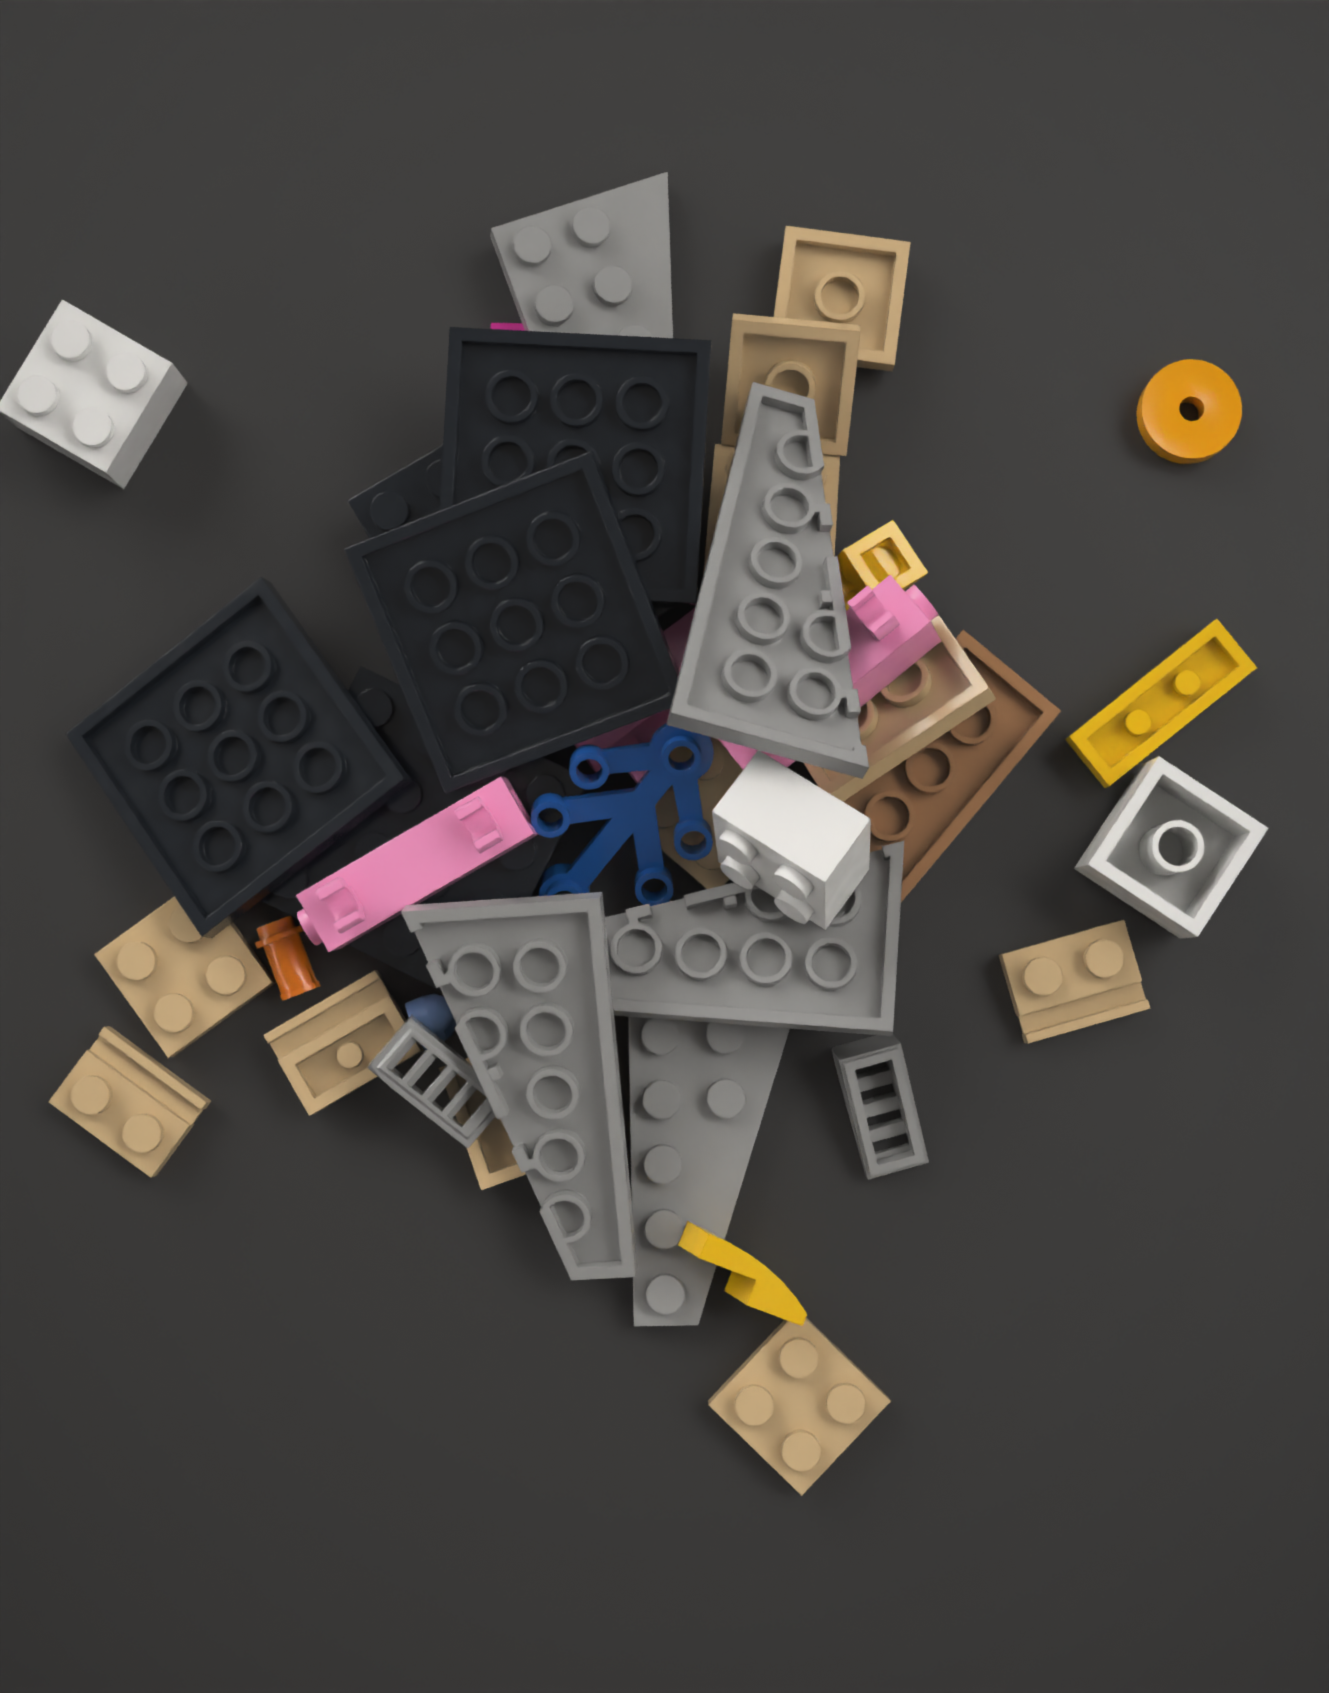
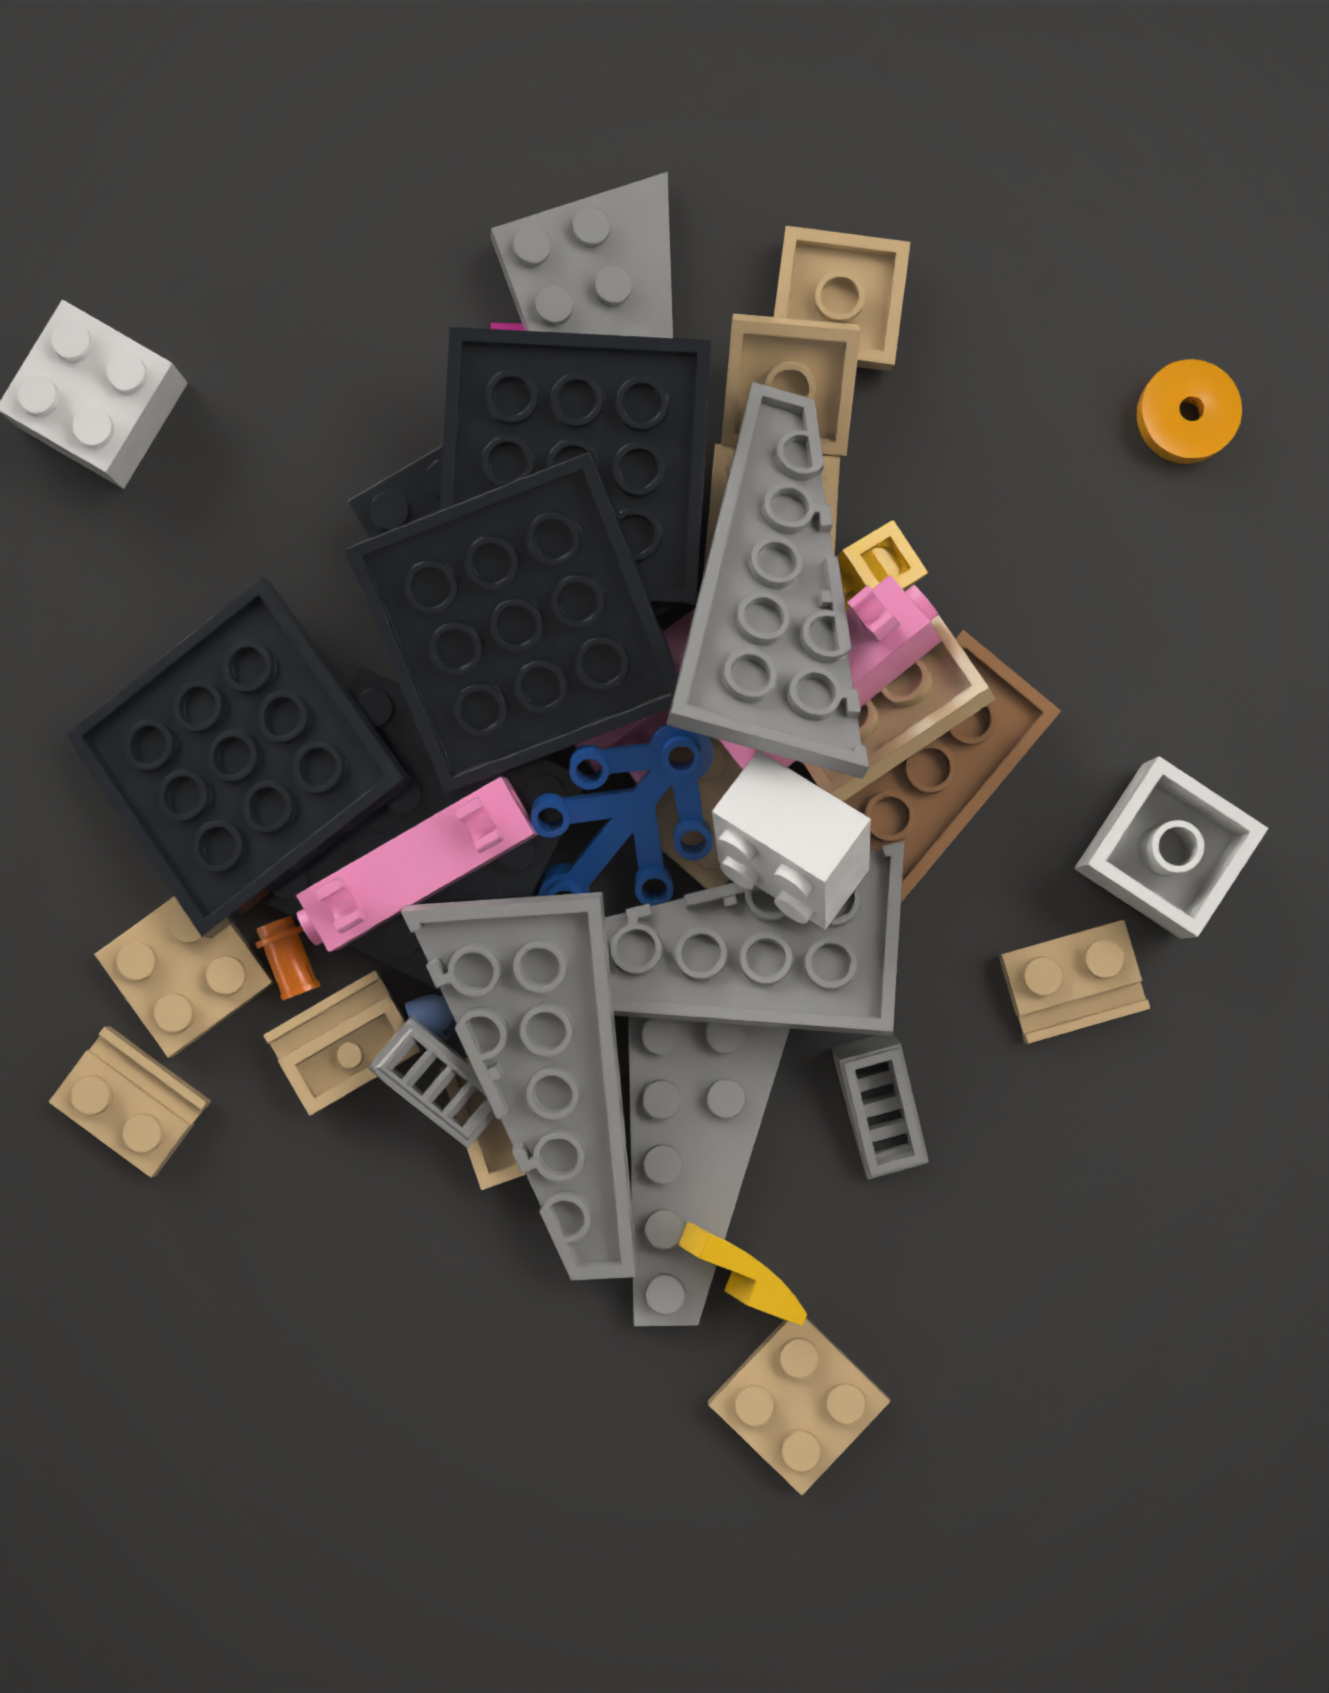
(1161, 703): yellow plate -> none

